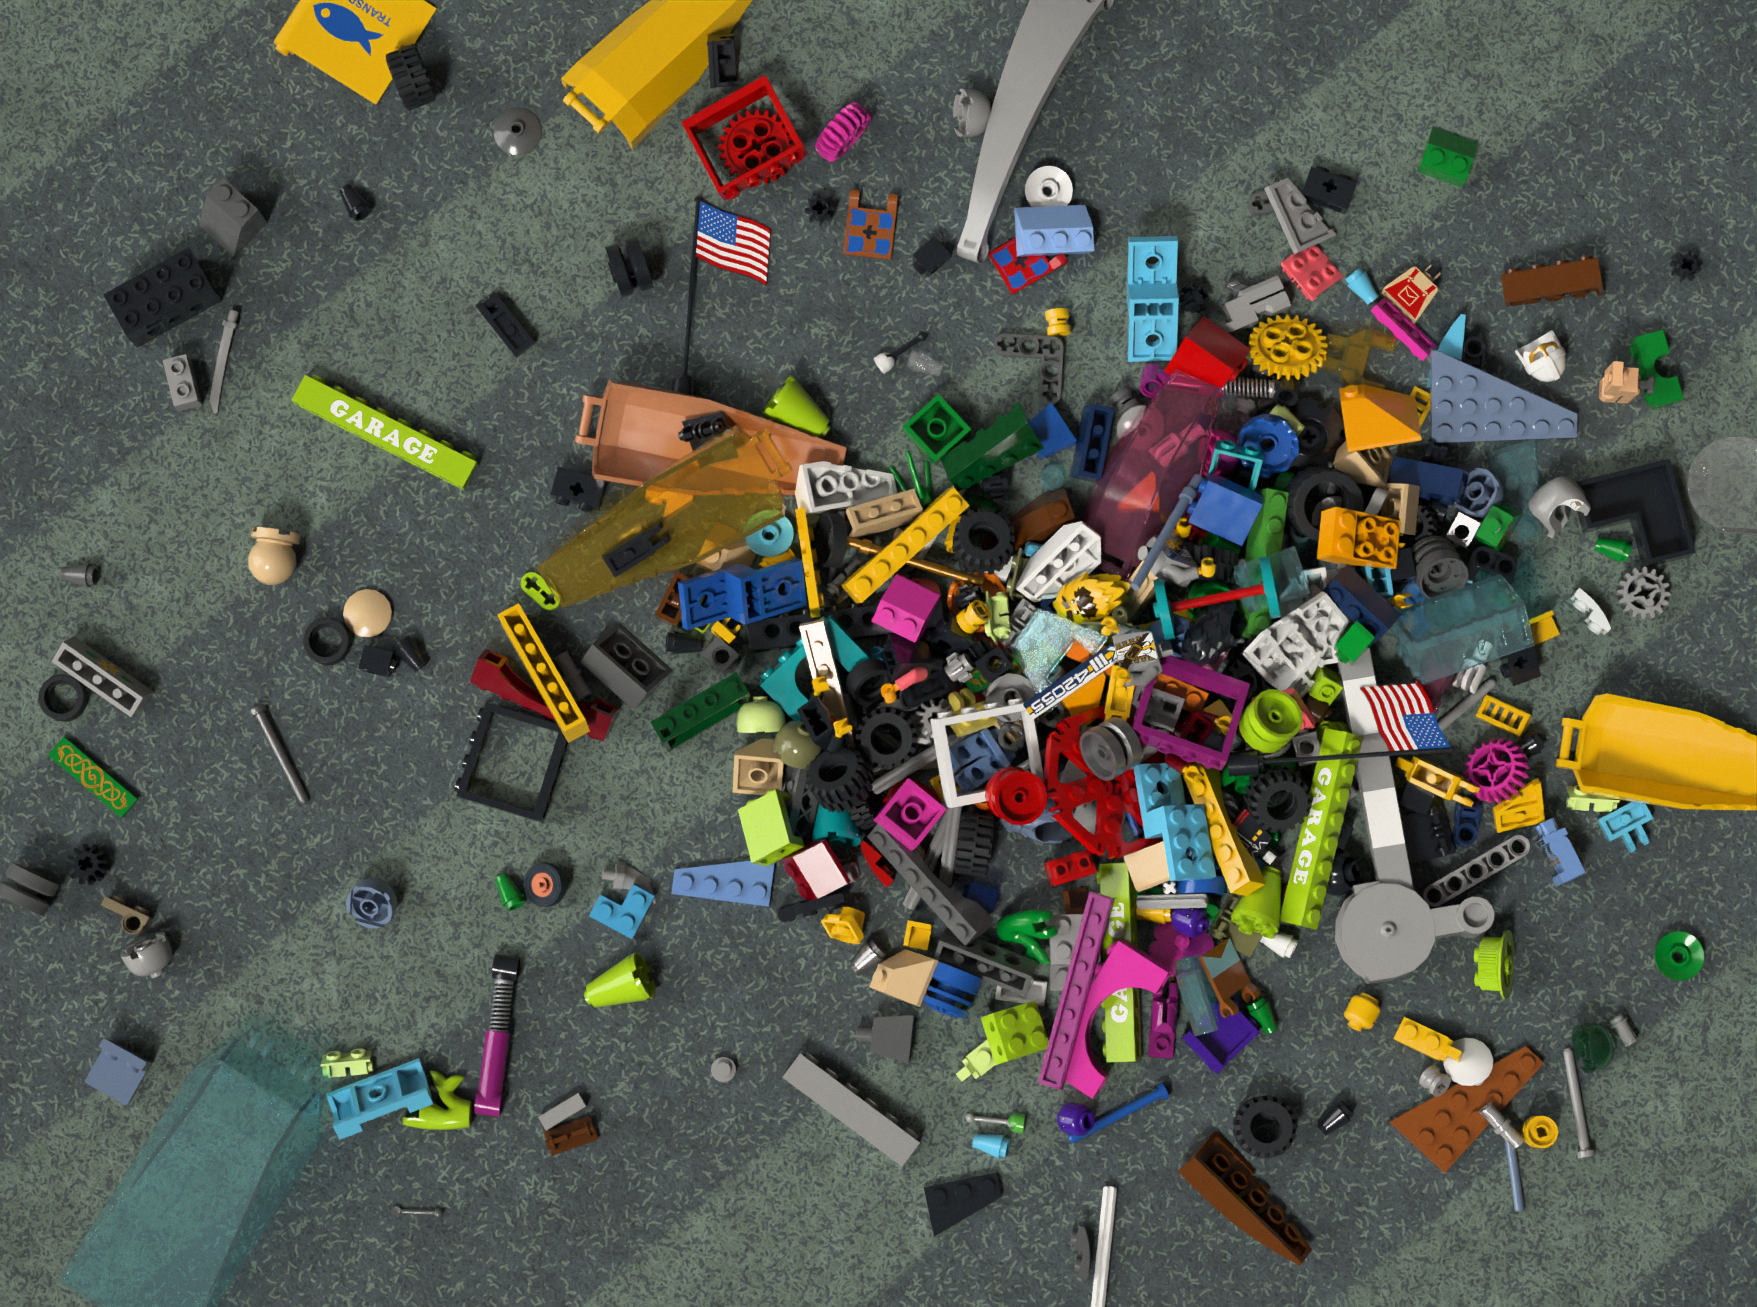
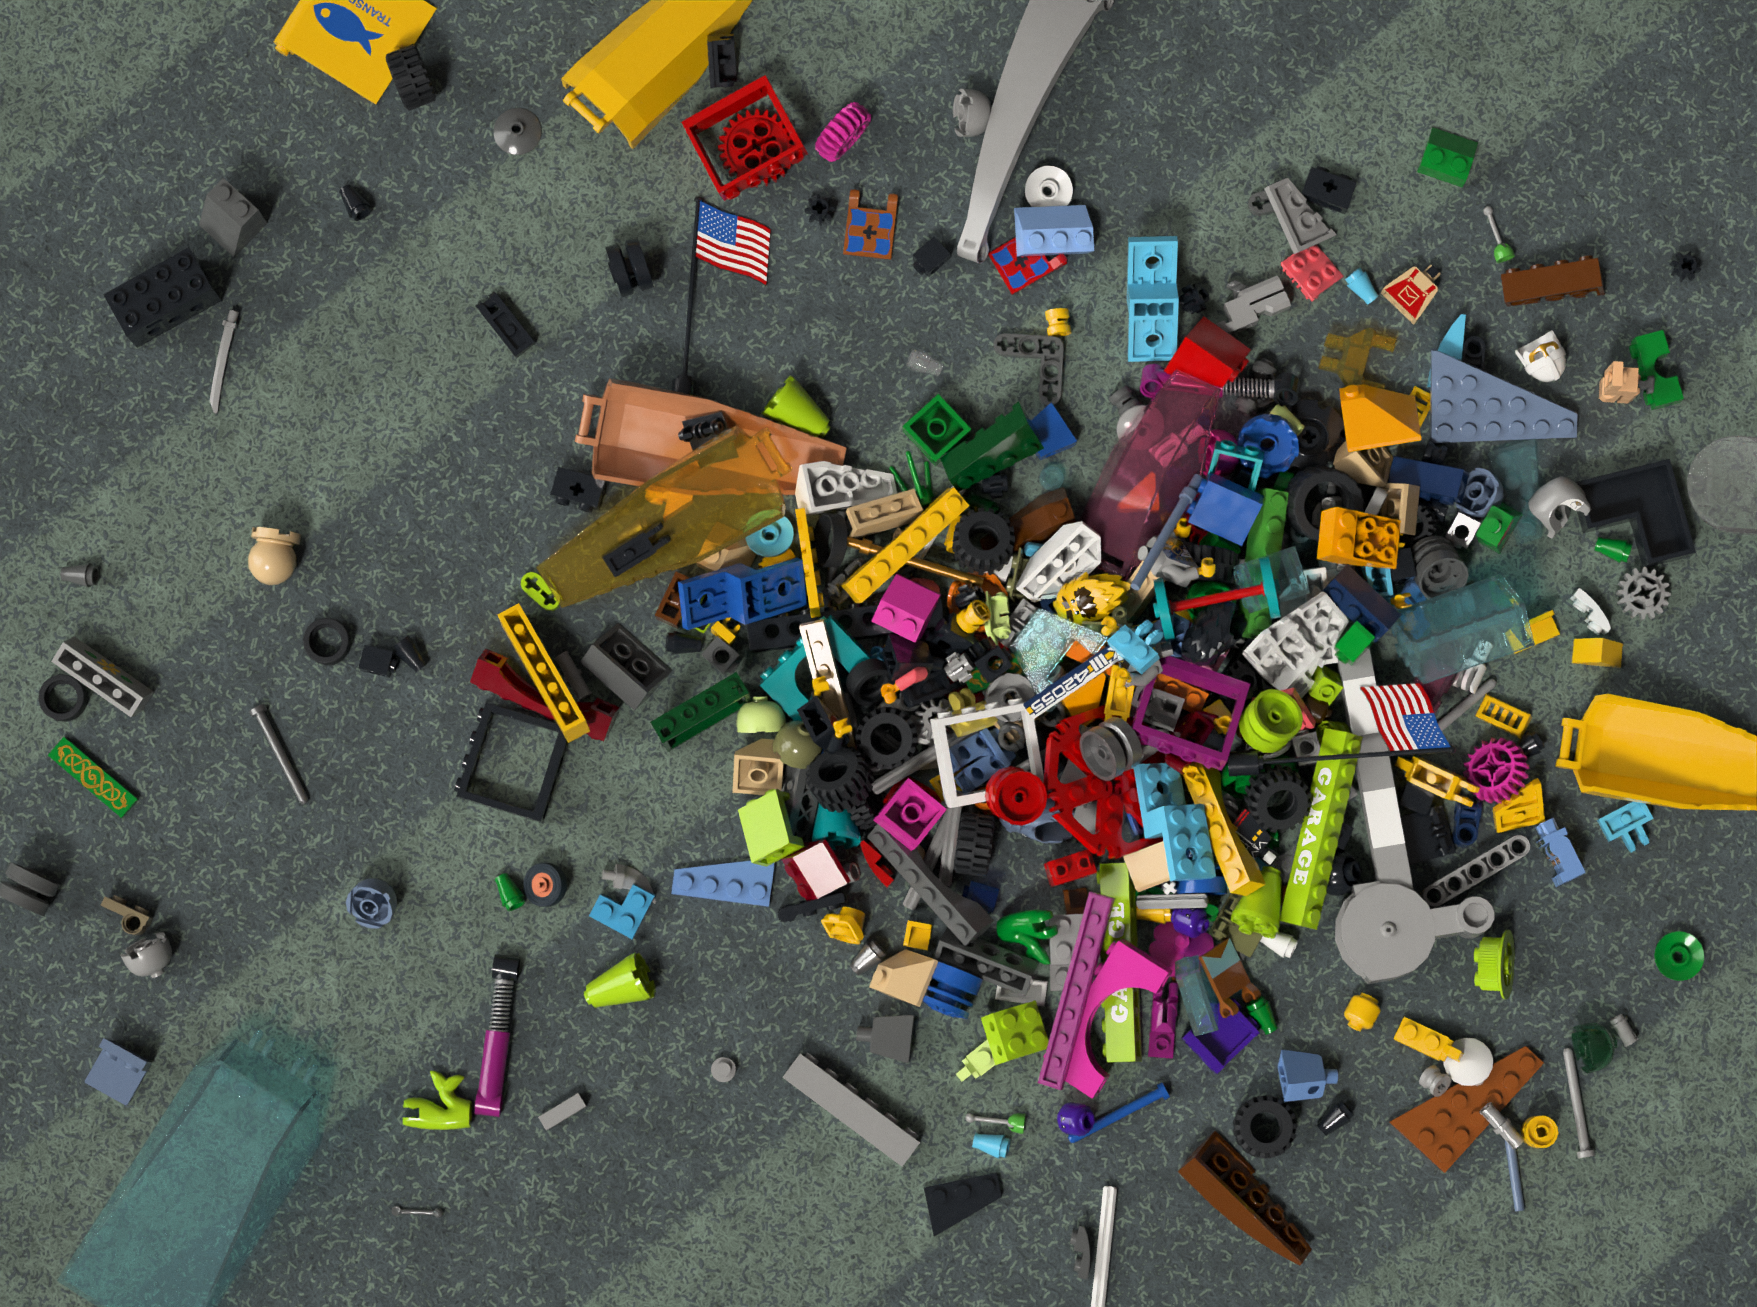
(90, 873): black gear -> none
(182, 382): light grey brick -> none
(335, 1063): yellowish green hinge -> none
(367, 613): tan dish -> none
(385, 432): lime brick -> none
(399, 1087): medium azure piece -> none
(570, 1135): reddish brown hinge -> none
(886, 361): hinge -> none
(1092, 442): dark blue brick -> none
(1133, 648): none -> medium azure hinge
(1287, 347): yellow gear -> none
(1303, 1075): none -> medium blue torso
(1403, 328): dark pink plate -> none
(1492, 565): black piece -> none
(1503, 251): none -> hinge
(1520, 666): black brick -> none
(1581, 801): yellowish green hinge -> none
(1597, 652): none -> yellow slope

